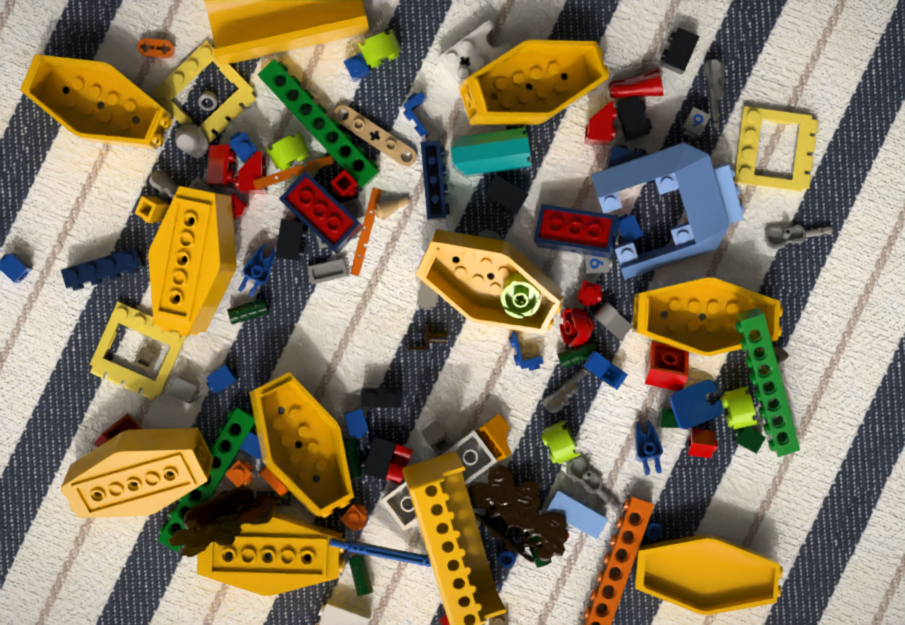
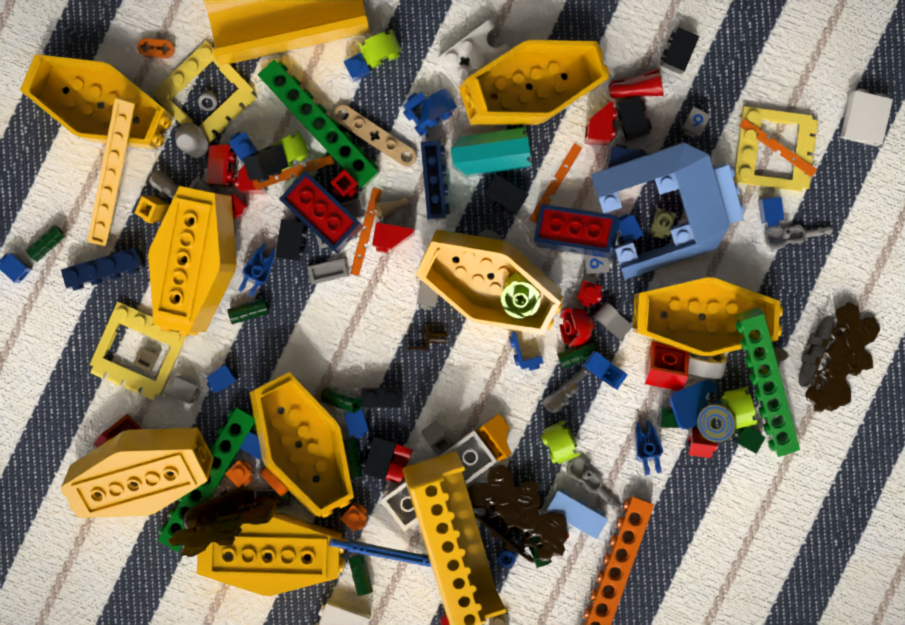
(45, 243): none -> dark green axle
(111, 171): none -> yellow plate
(265, 162): none -> black brick
(341, 399): none -> dark green axle
(390, 237): none -> red slope
(437, 107): none -> blue slope
(560, 175): none -> orange piece
(658, 530): blue plate -> none
(661, 223): none -> olive brick
(706, 426): none -> olive tile
(707, 574): yellow container -> none
(709, 369): none -> light grey panel
(715, 79): flat silver piece -> none
(771, 211): none -> blue brick
(774, 145): none -> orange piece
(844, 357): none -> dark brown plant
(866, 117): none -> white brick

